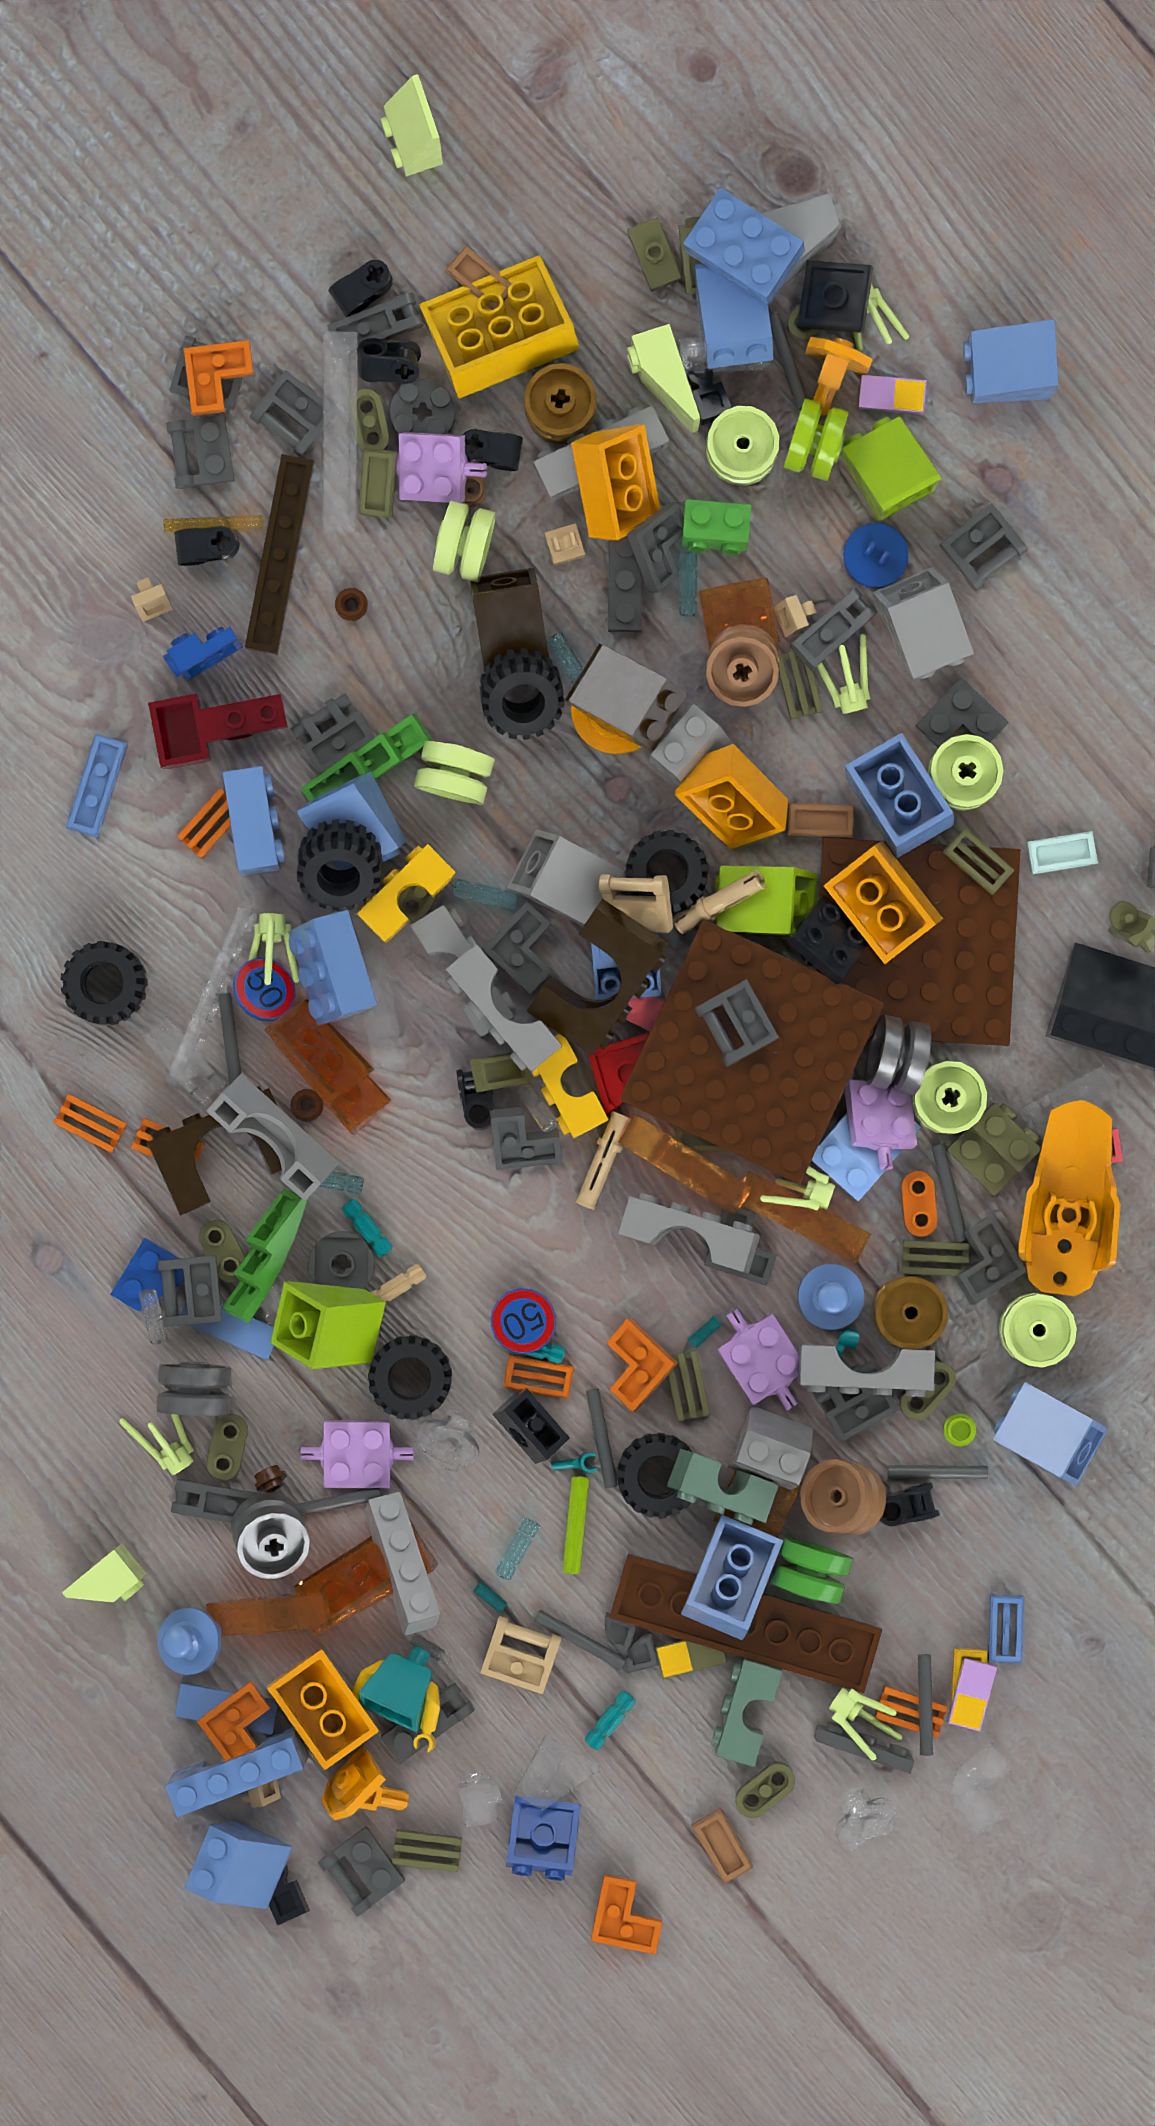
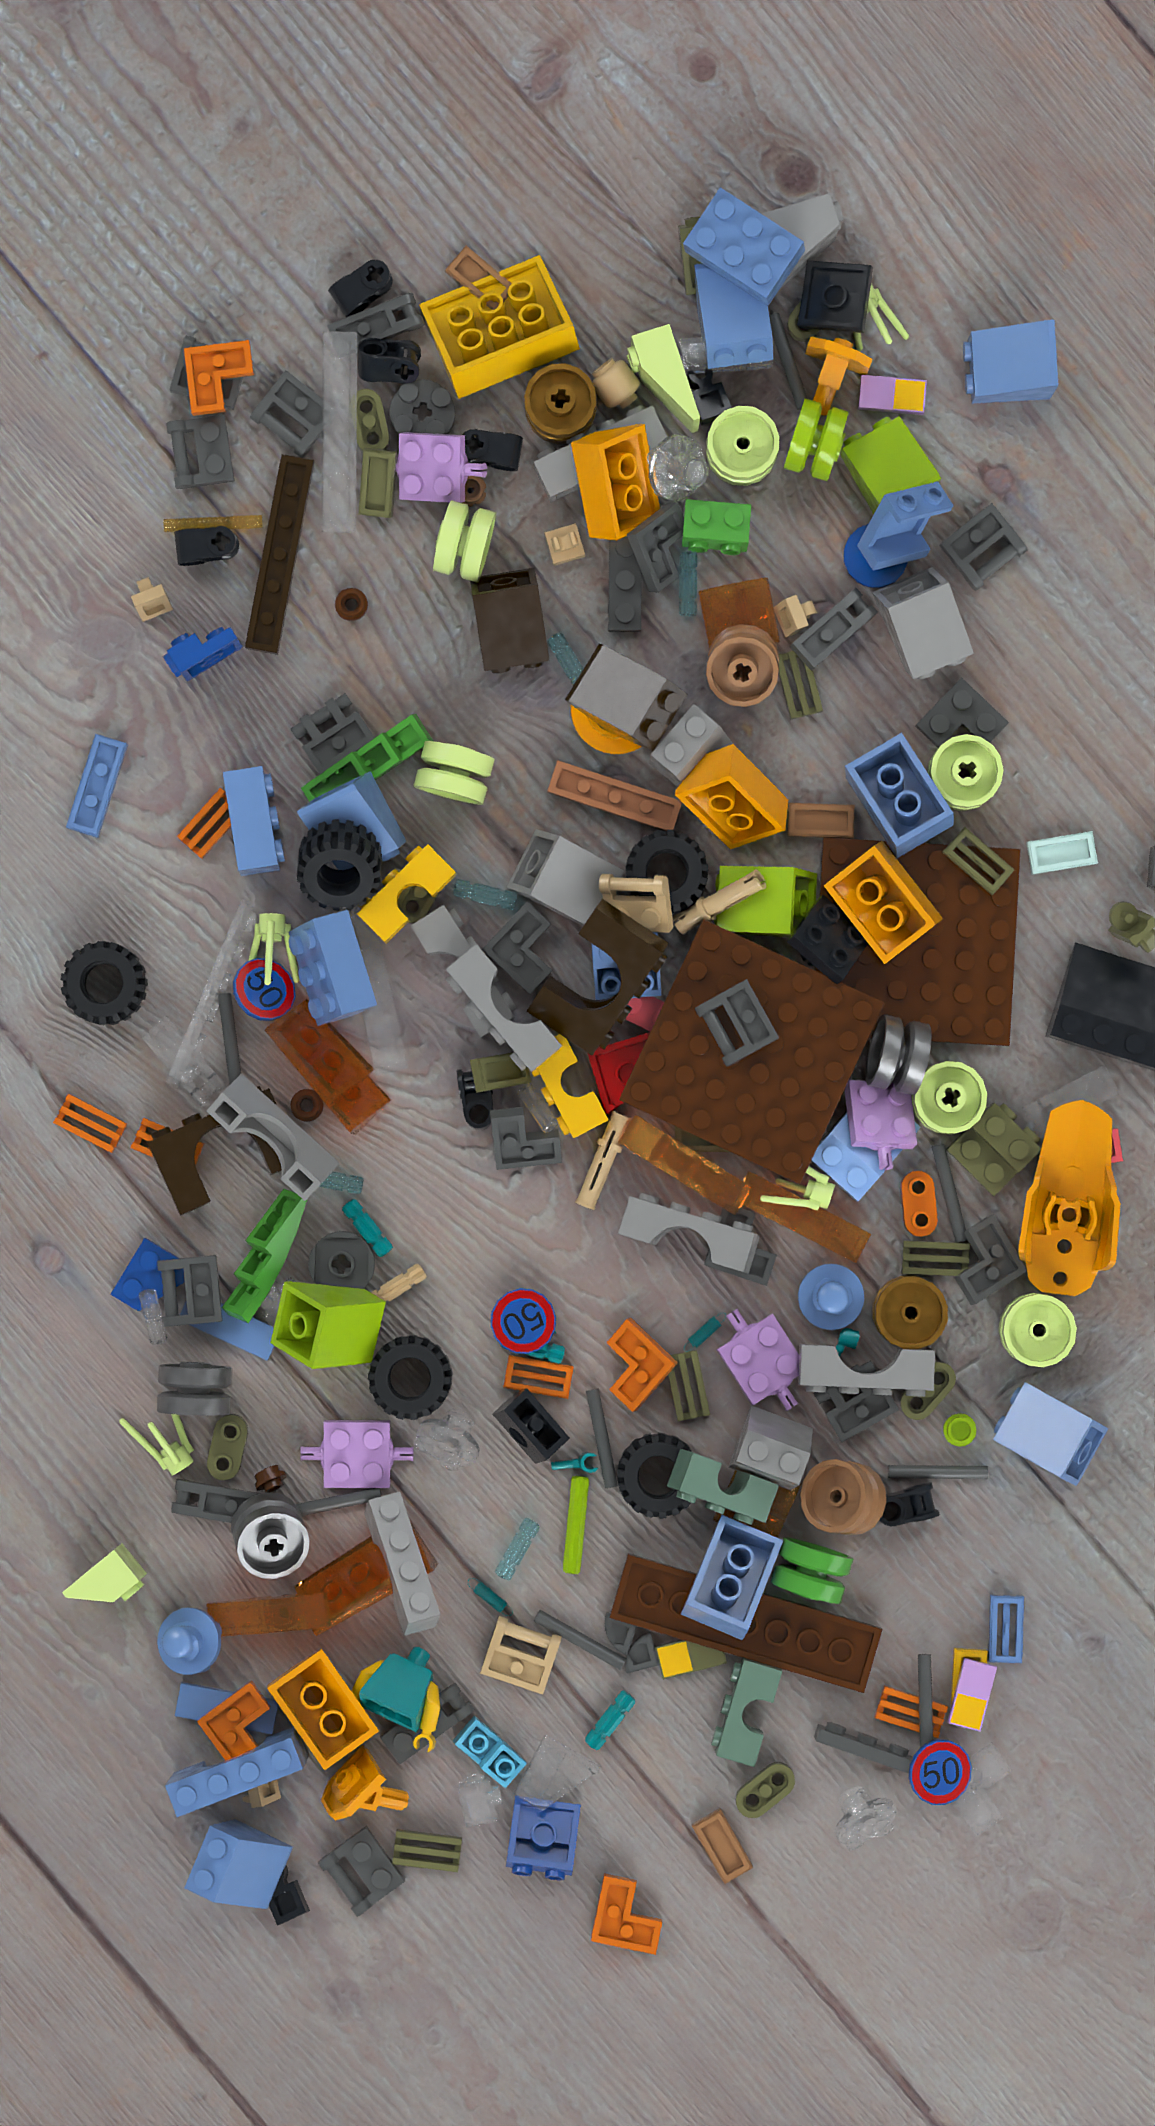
(186, 729): dark red plate -> none
(225, 1249): olive plate -> none
(412, 129): yellowish green slope -> none
(434, 1650): clear piece -> none
(489, 1751): none -> medium azure slope
(521, 717): black tyre -> none
(614, 796): none -> nougat plate
(615, 383): none -> tan head
(654, 254): olive plate -> none
(677, 467): none -> clear plate
(848, 1705): yellowish green plant -> none
(851, 696): yellowish green plant -> none
(897, 525): none -> medium blue panel
(940, 1772): none -> piece

